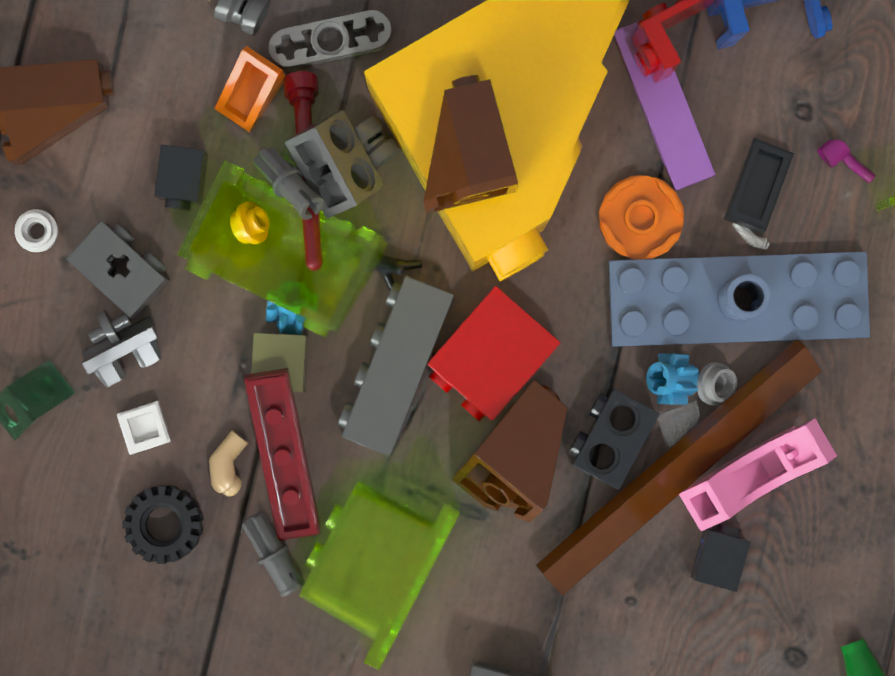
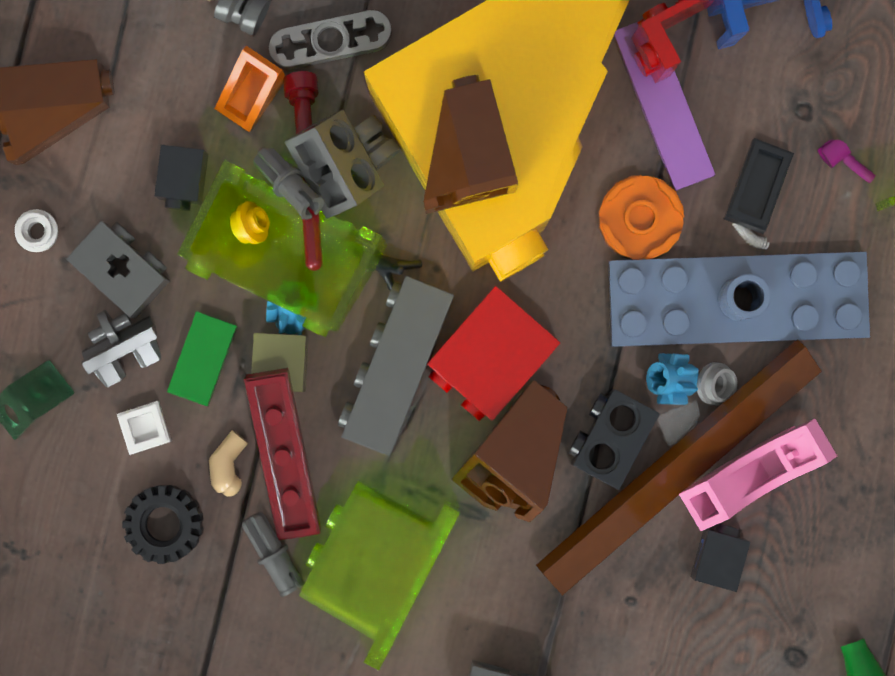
(202, 359): none -> green tile

